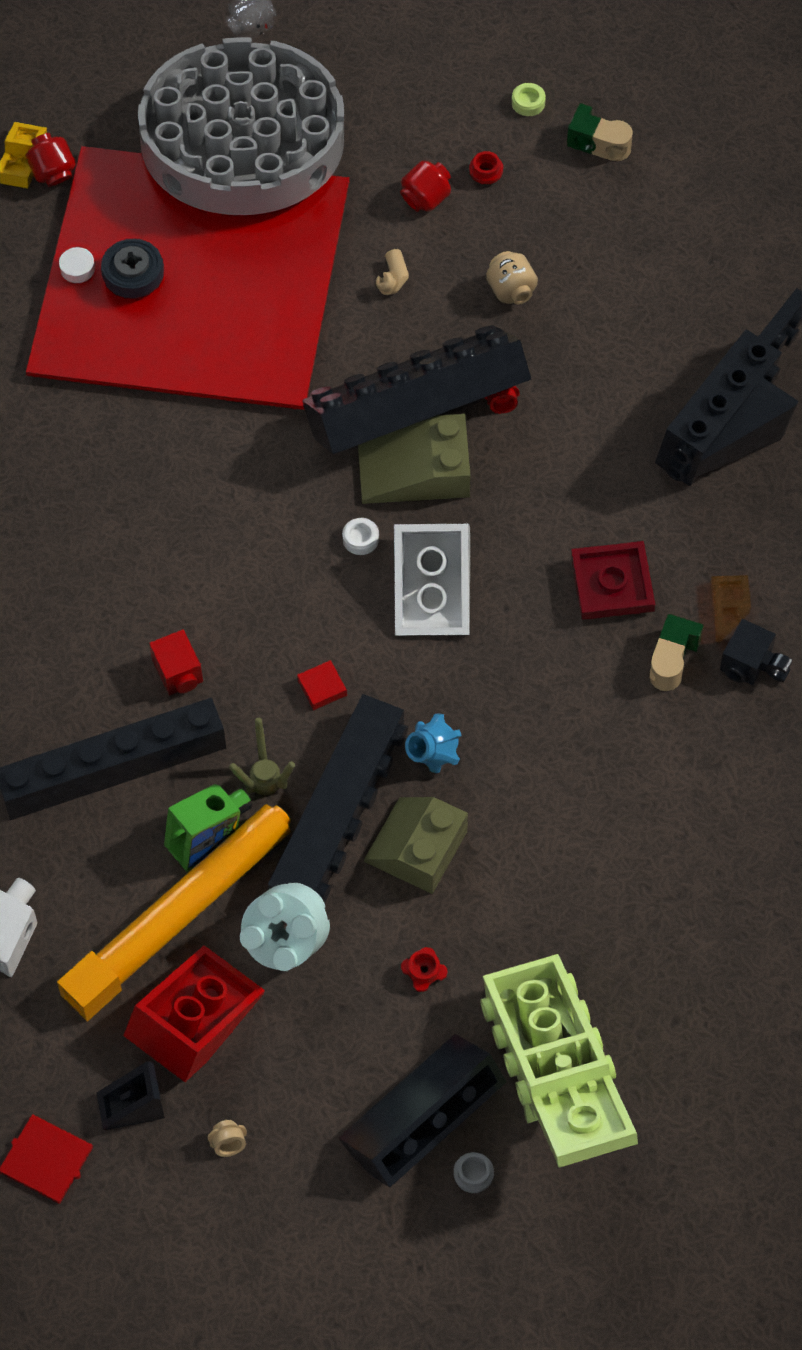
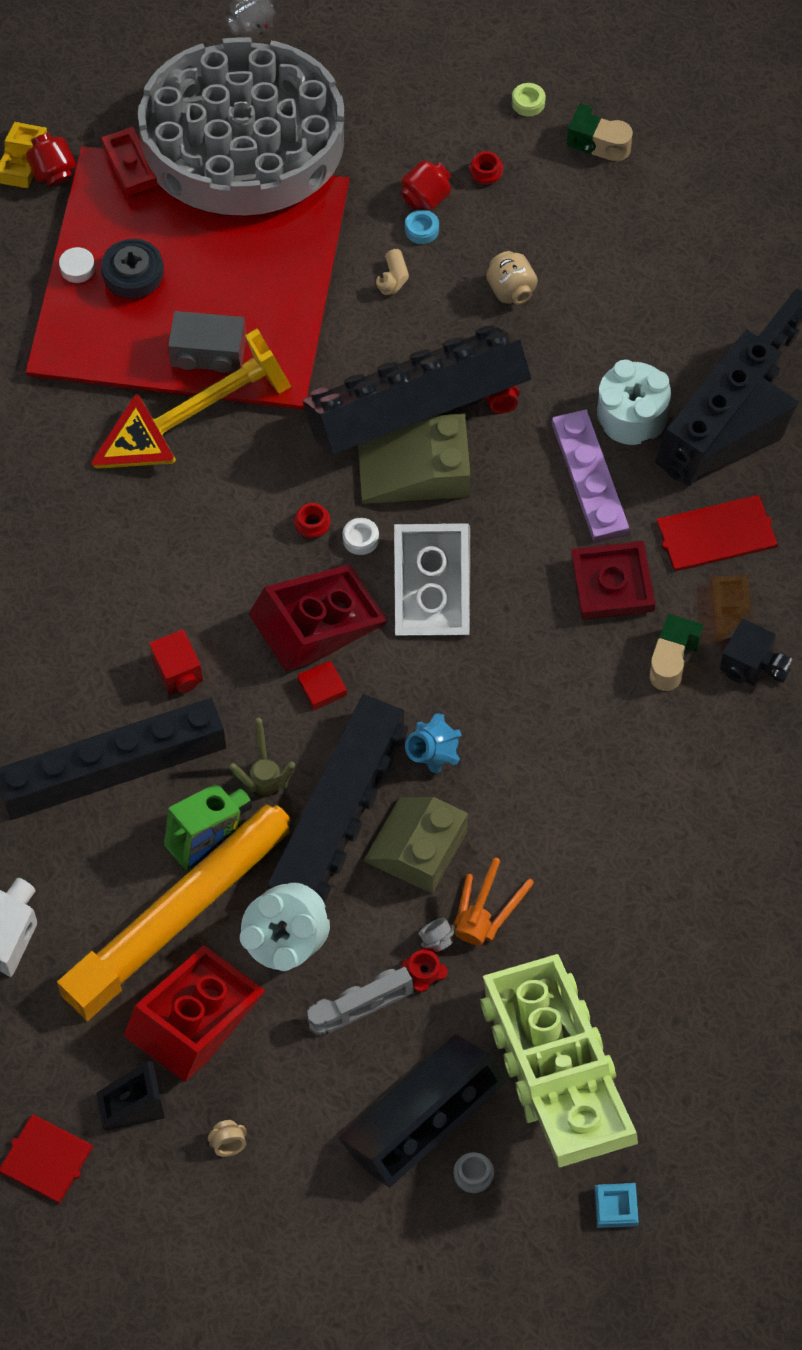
(129, 161): none -> red plate
(139, 438): none -> yellow piece
(207, 341): none -> dark grey brick
(308, 512): none -> red plate
(315, 615): none -> dark red slope
(359, 1002): none -> light grey hinge
(421, 226): none -> medium azure tile
(437, 934): none -> light grey plate
(475, 924): none -> orange plant
(590, 476): none -> lavender plate
(616, 1205): none -> medium azure tile
(633, 402): none -> light aqua brick
(716, 533): none -> red piece

